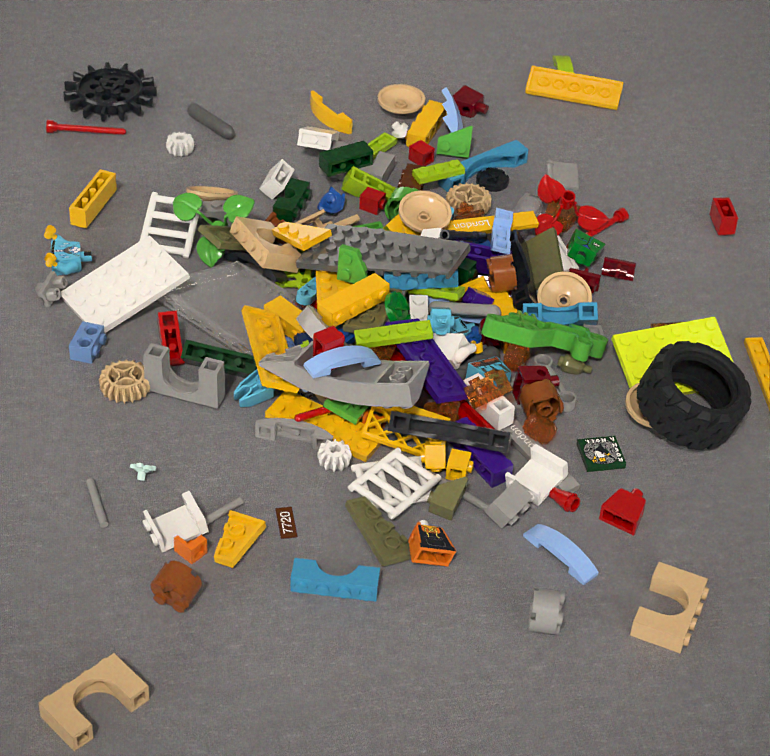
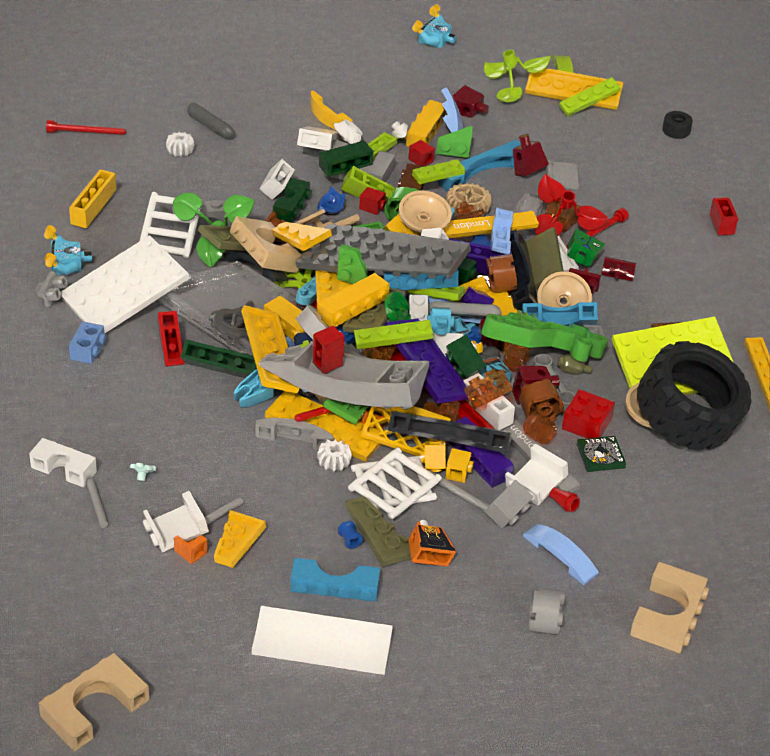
(49, 455): none -> white arch
(110, 91): black gear -> none
(124, 381): tan gear -> none
(163, 380): light grey arch -> none
(175, 586): dark orange brick -> none
(209, 193): tan dish -> none
(236, 328): none -> dark grey bar
(286, 522): reddish brown sticker -> none
(322, 640): none -> white arch
(342, 356): light blue slope -> none
(348, 131): none -> white piece
(350, 535): none -> blue bush
(401, 99): tan dish -> none
(435, 31): none -> medium azure torso
(447, 498): olive slope -> none
(465, 357): none -> dark green brick
(475, 236): black piece -> none
(492, 179): black tile -> none
(496, 70): none -> lime plant
(528, 156): none -> dark red torso
(588, 415): none -> red brick
(589, 96): none -> lime plate
(624, 510): red torso -> none
(677, 124): none -> black tyre

